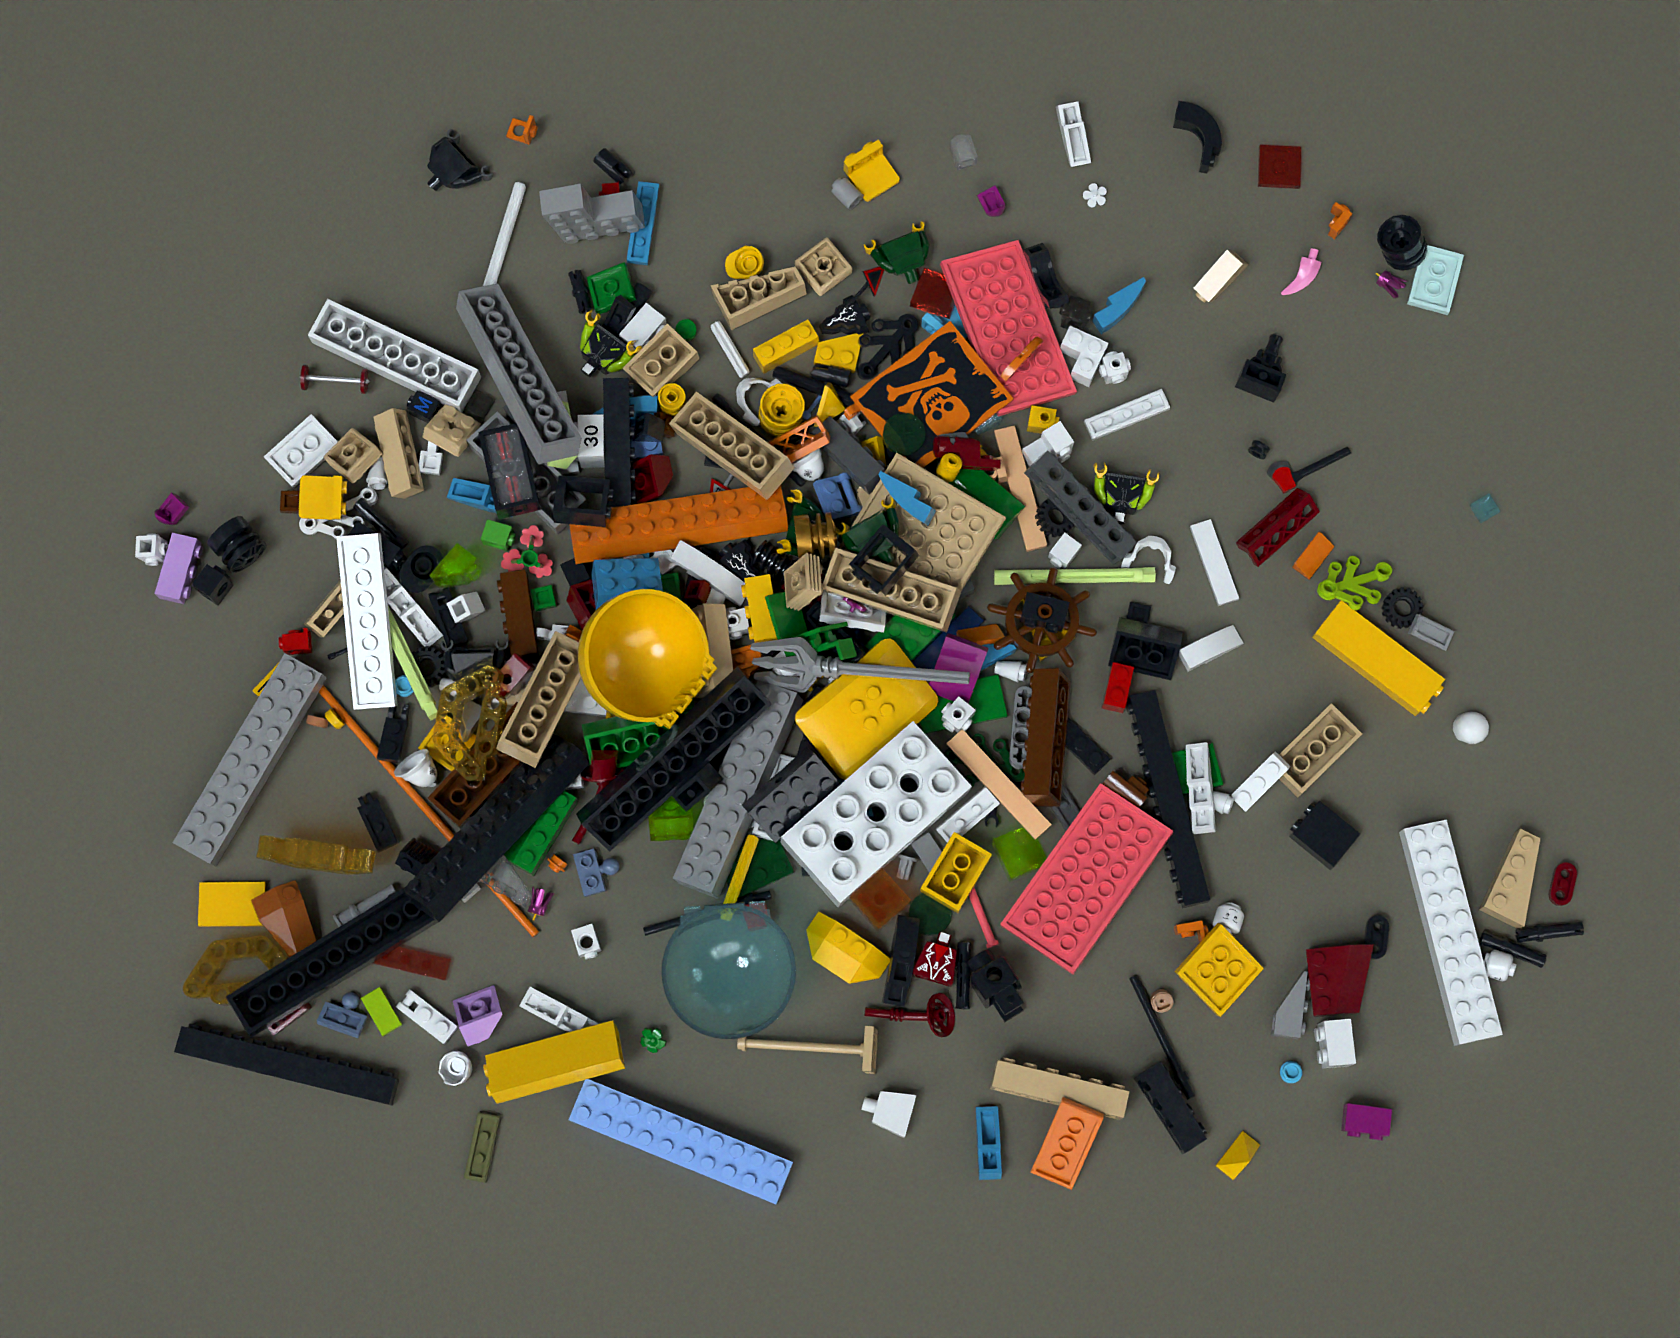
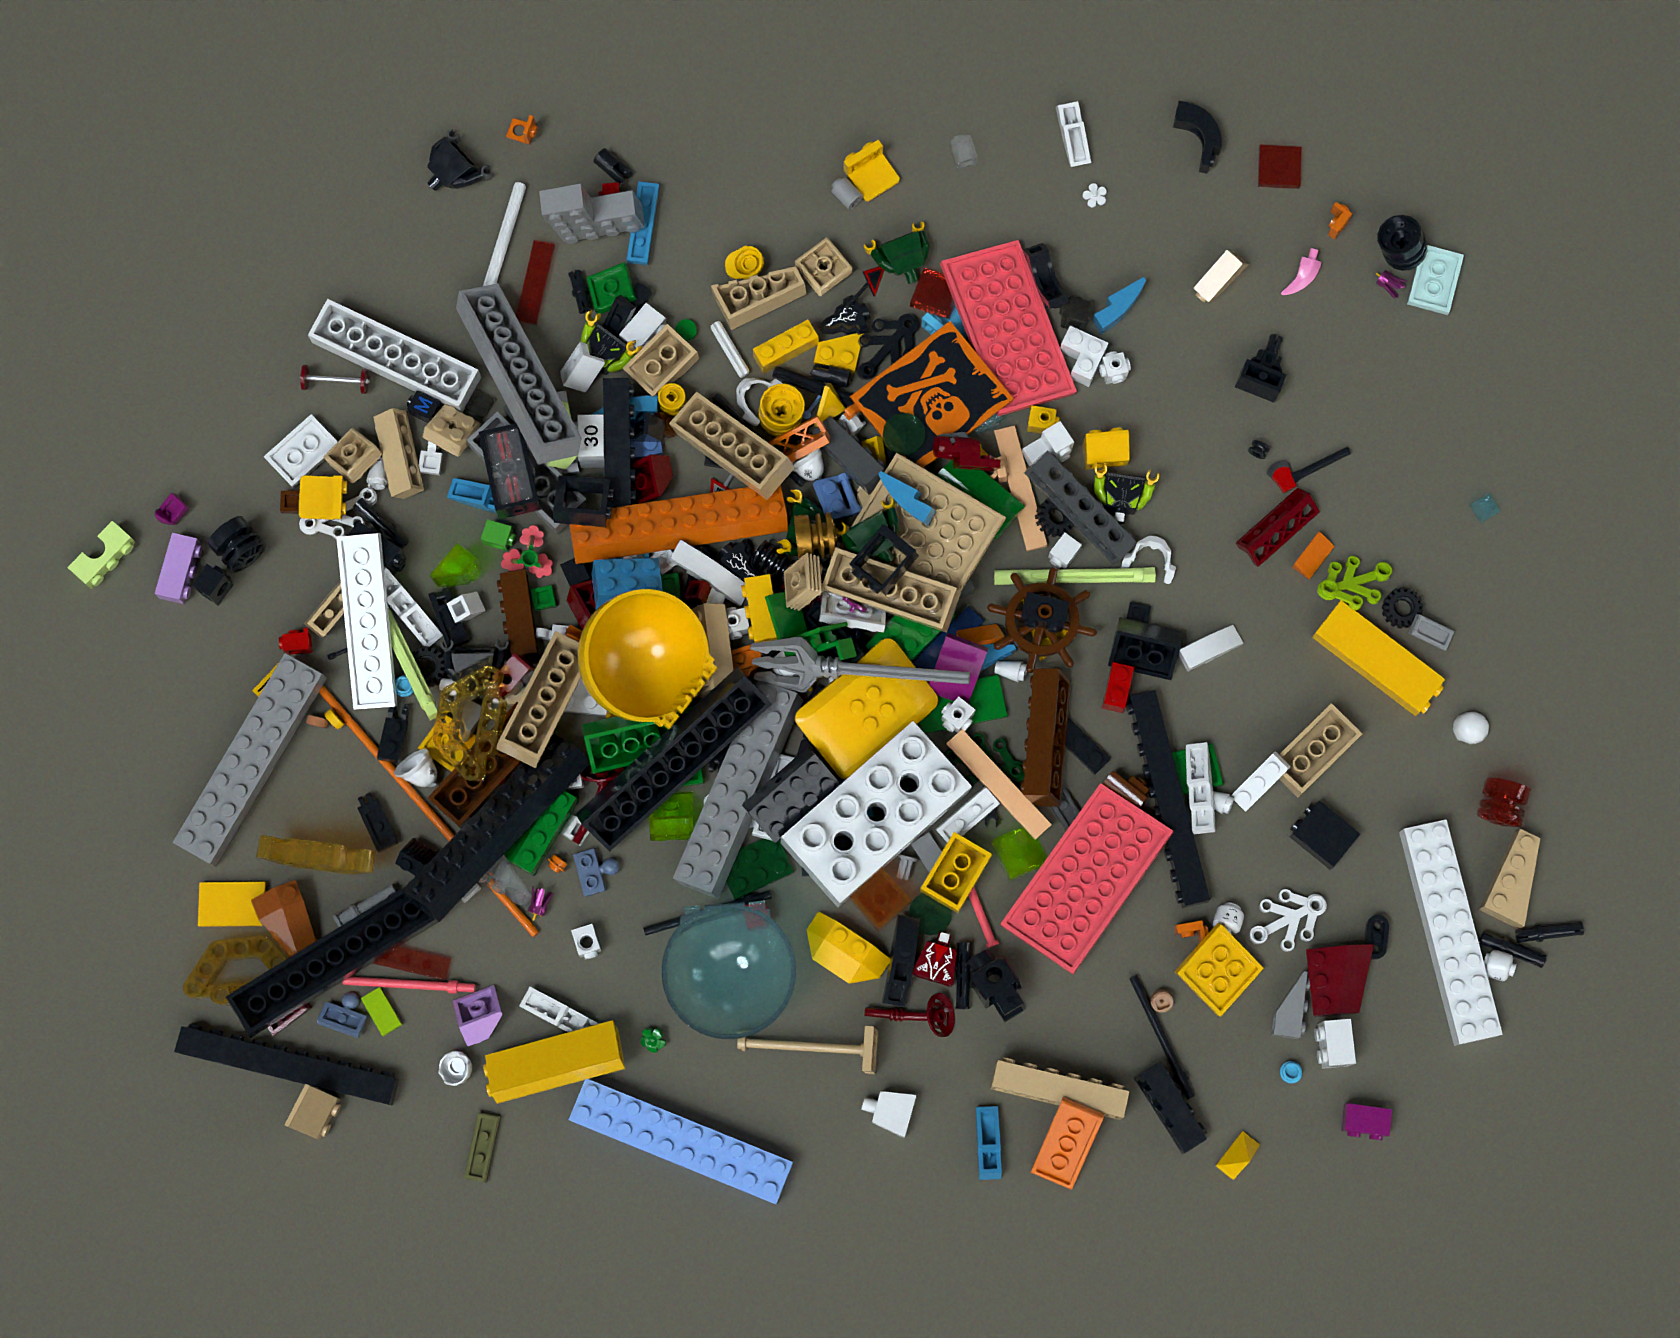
(116, 545): none -> yellowish green arch
(151, 549): white brick -> none
(313, 1112): none -> tan slope
(417, 568): black piece -> none
(427, 1017): white plate -> none
(451, 986): none -> coral bar
(535, 282): none -> clear red tile
(571, 827): none -> white slope
(581, 368): none -> white panel
(603, 764): dark red brick -> none
(697, 787): black brick -> none
(741, 869): yellow axle -> none
(949, 467): yellow brick -> none
(992, 202): magenta plate -> none
(1019, 727): light grey beam -> none
(1021, 358): orange tile -> none
(1106, 447): none -> yellow slope
(1127, 414): white tile -> none
(1214, 562): white tile -> none
(1290, 917): none -> white plant
(1503, 802): none -> clear red wheel
(1562, 885): dark red plate -> none

